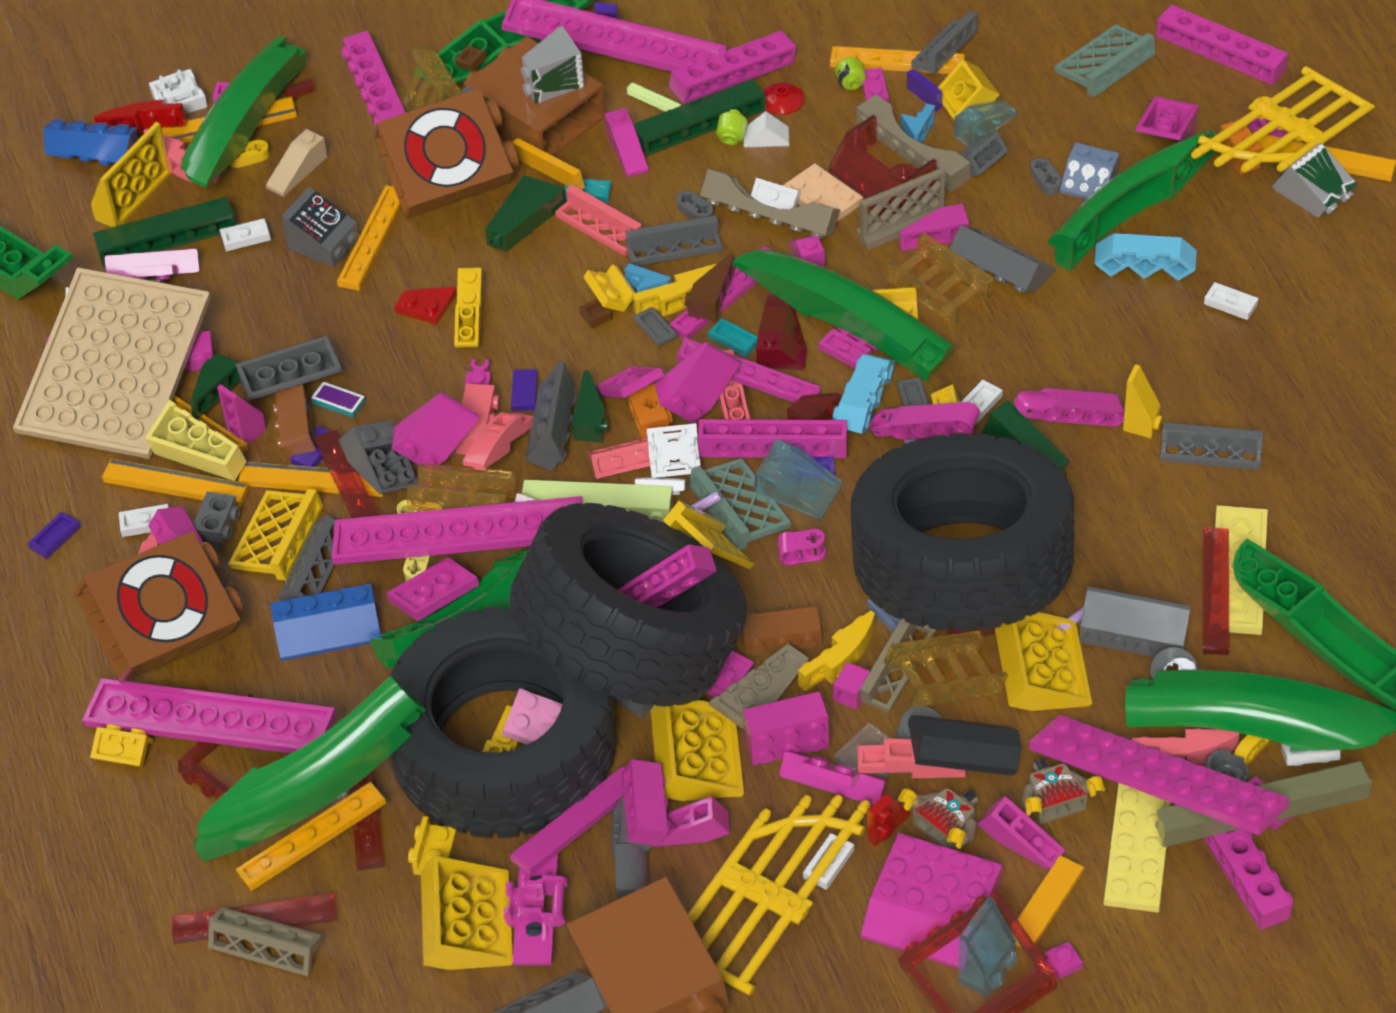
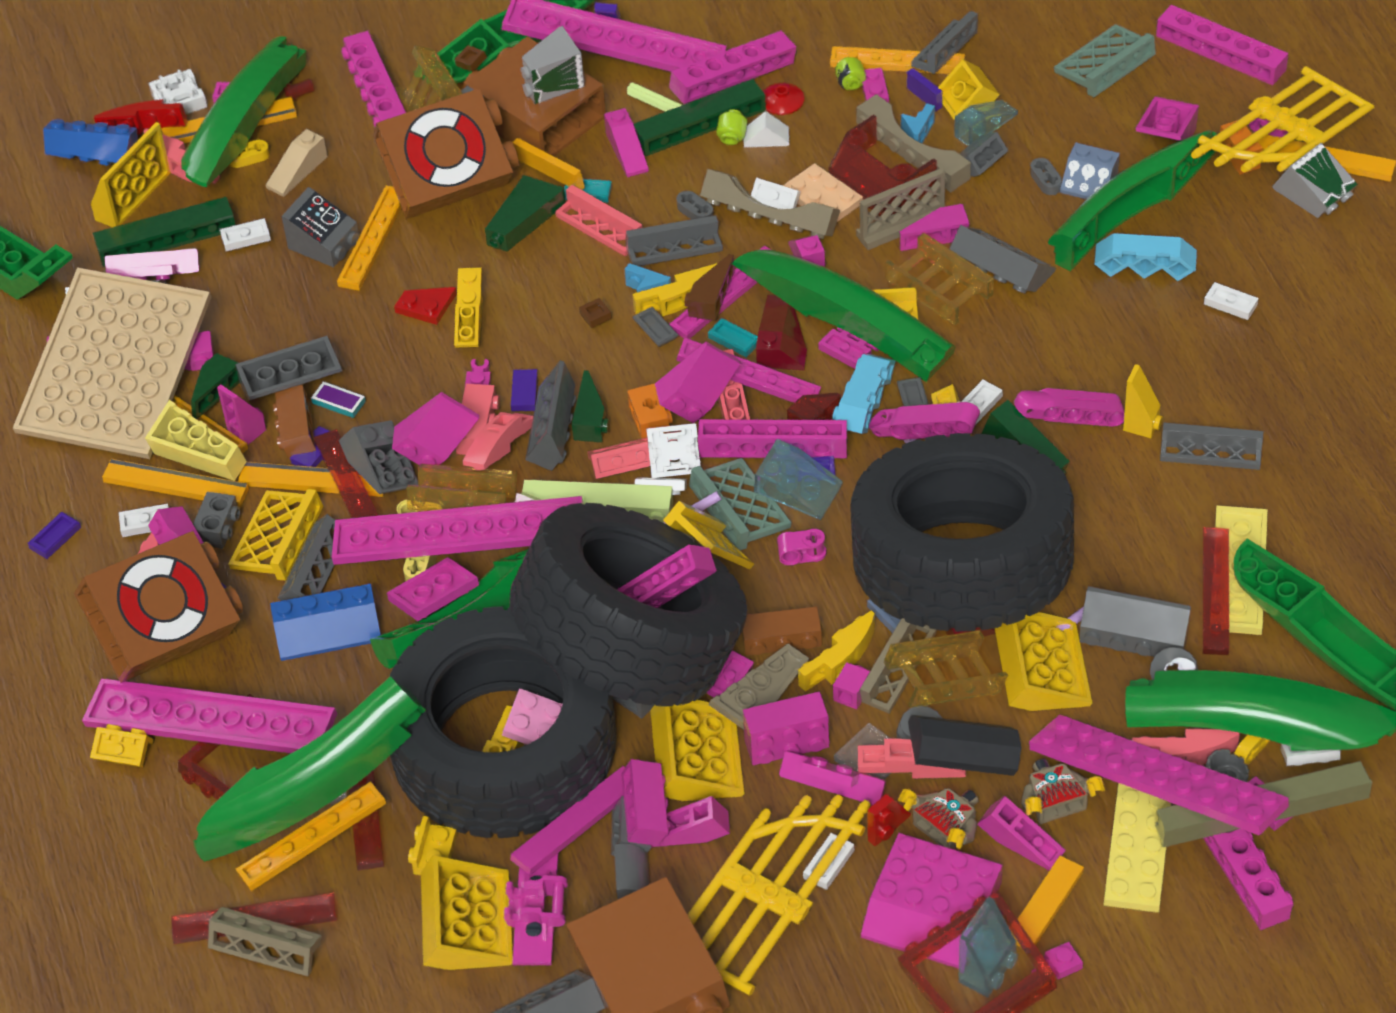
(610, 288): yellow bracket -> none
(628, 381): dark pink tile -> none

